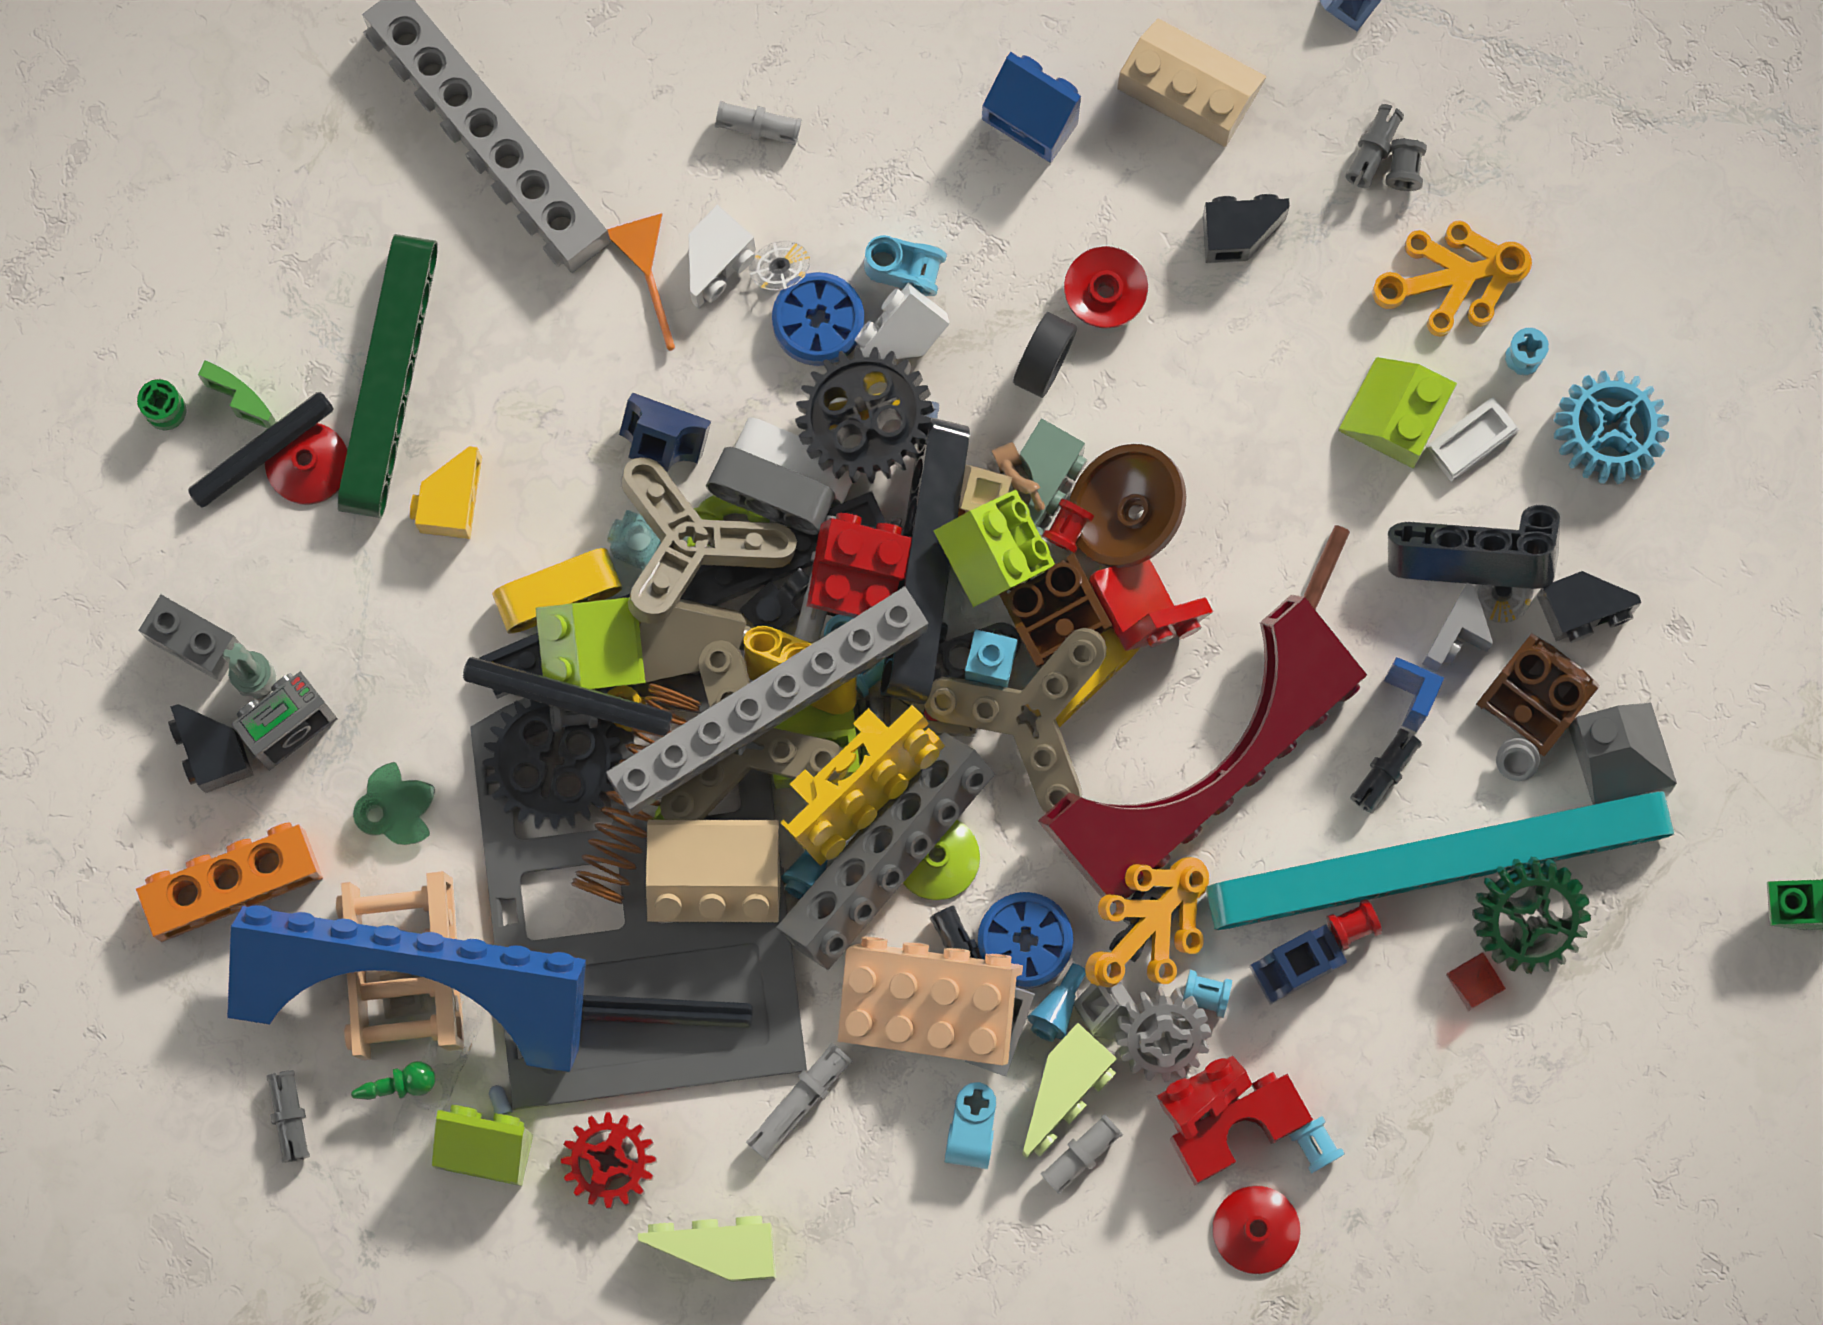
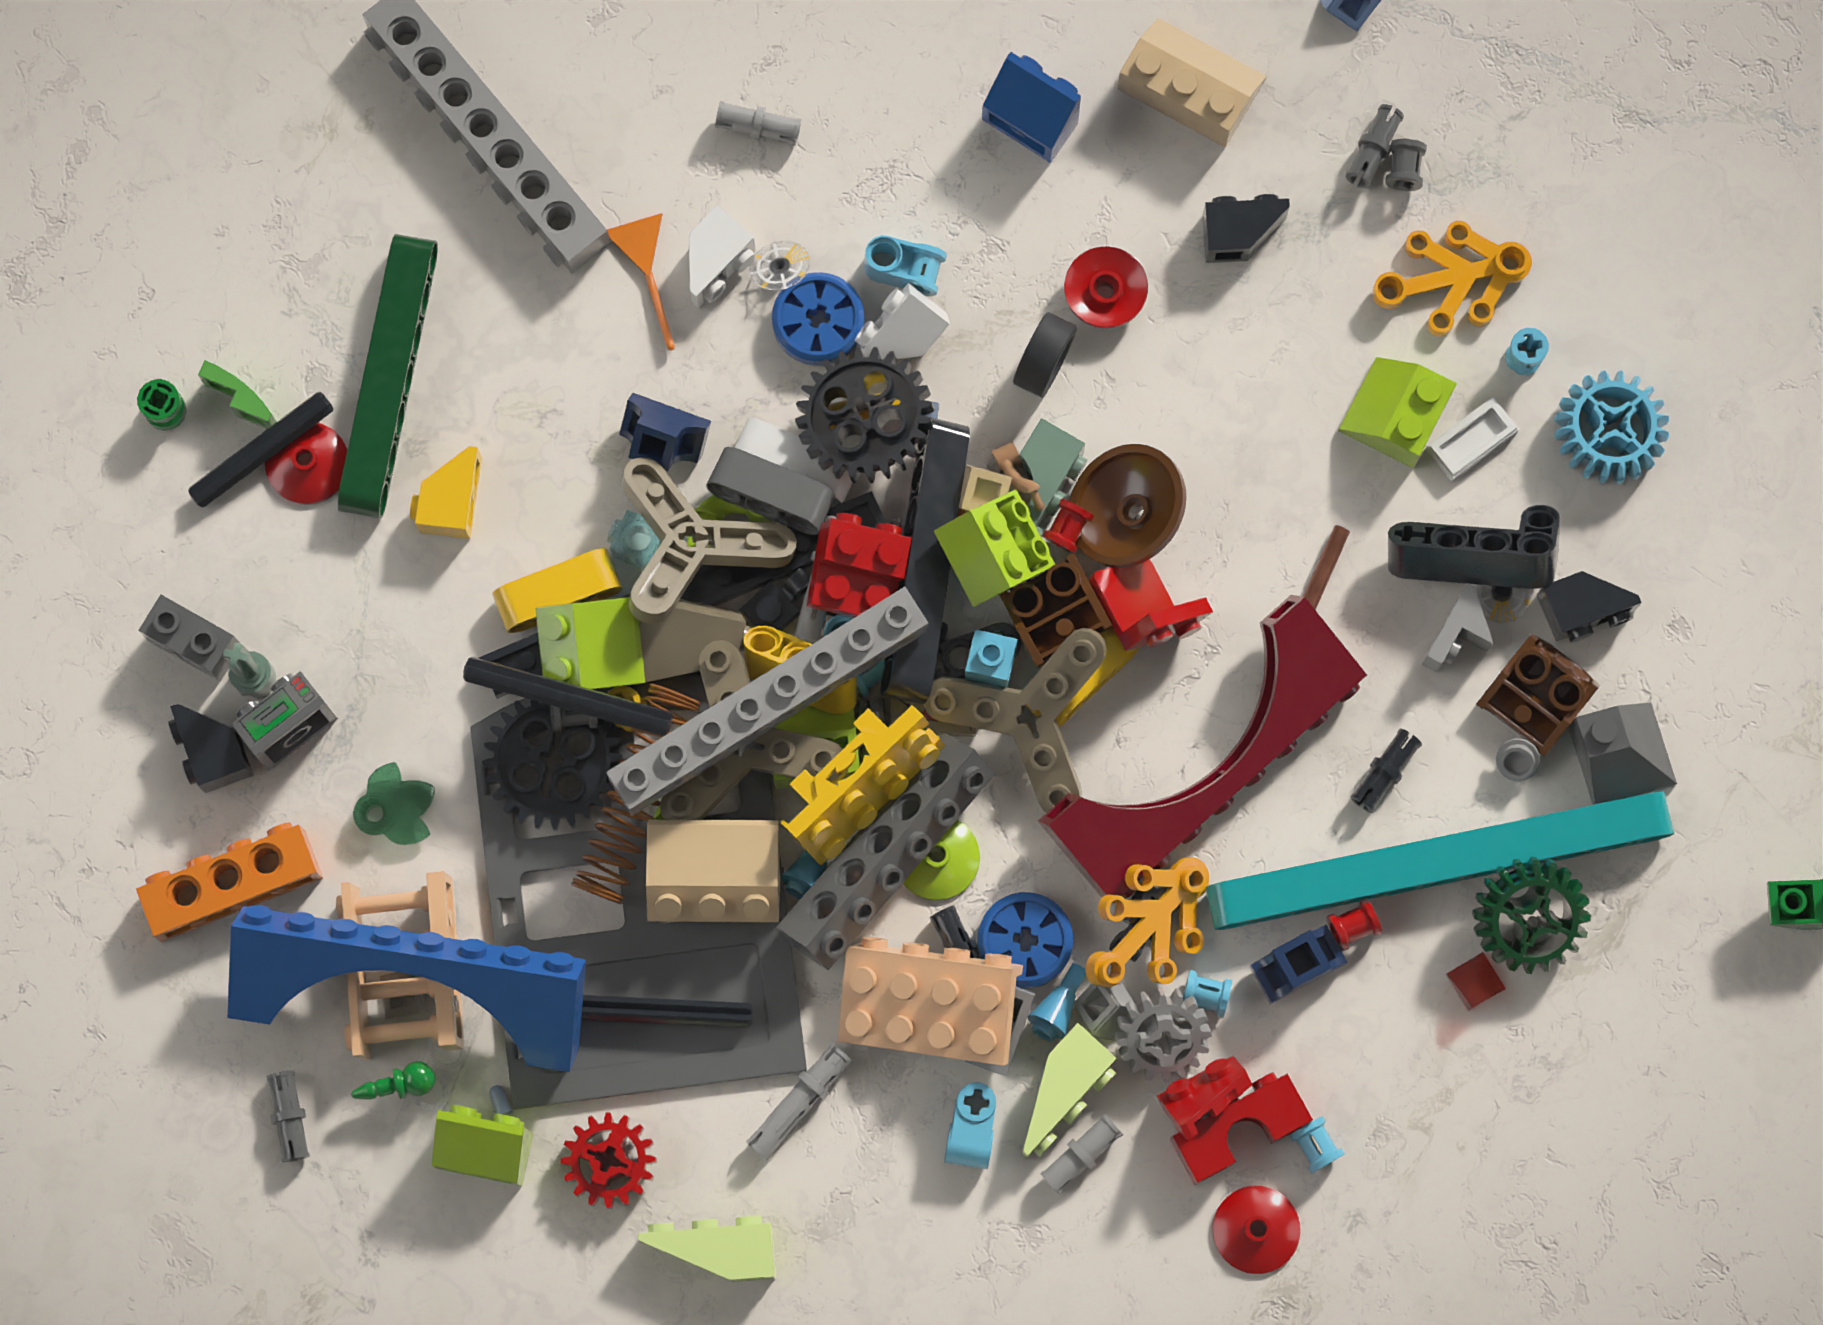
(1419, 683): blue panel -> none

